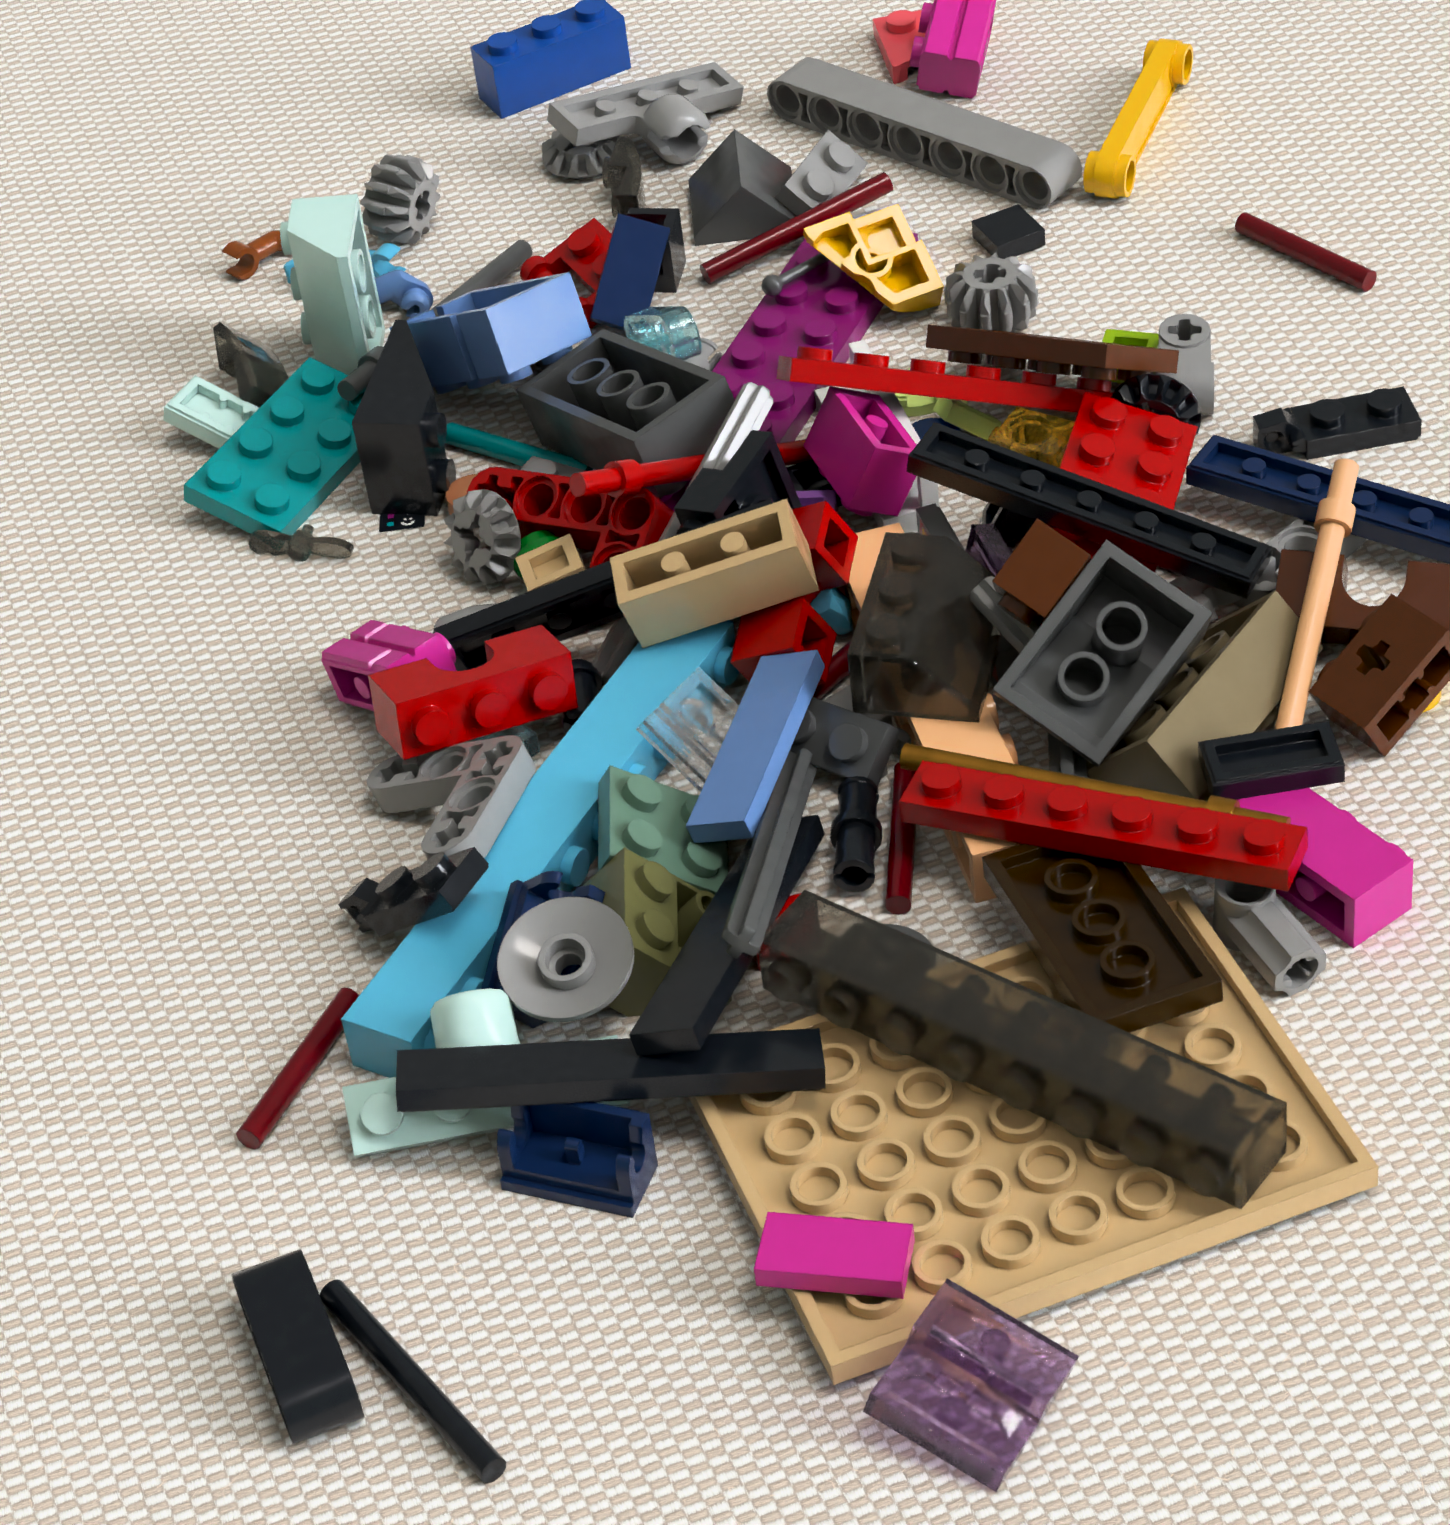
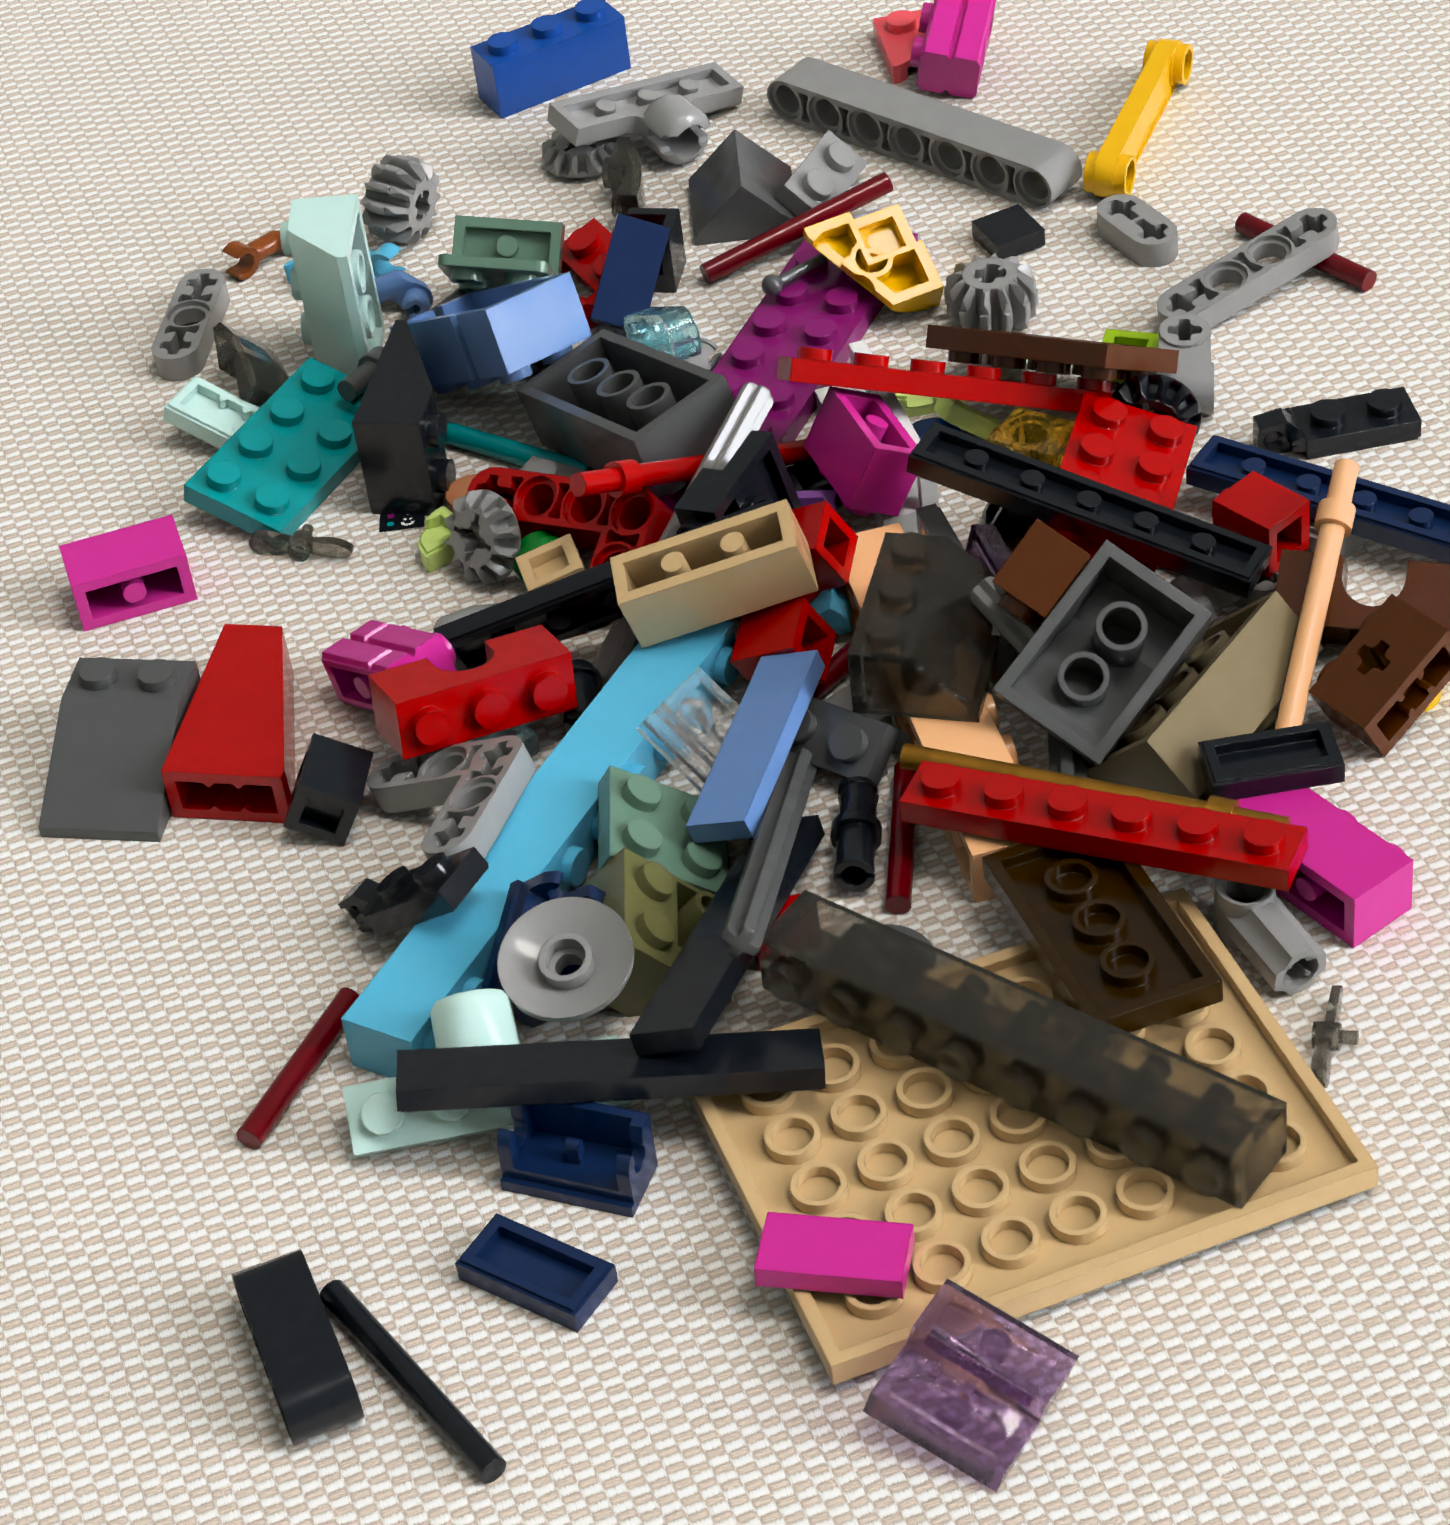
(111, 748): none -> dark grey slope
(128, 572): none -> dark pink brick
(198, 299): none -> light grey beam
(238, 732): none -> red slope
(328, 789): none -> black brick
(431, 542): none -> yellowish green tile
(502, 251): none -> sand green bracket
(537, 1272): none -> dark blue tile
(1137, 230): none -> light grey beam
(1266, 514): none -> red brick
(1299, 239): none -> light grey beam
(1329, 1036): none -> clear smoke piece

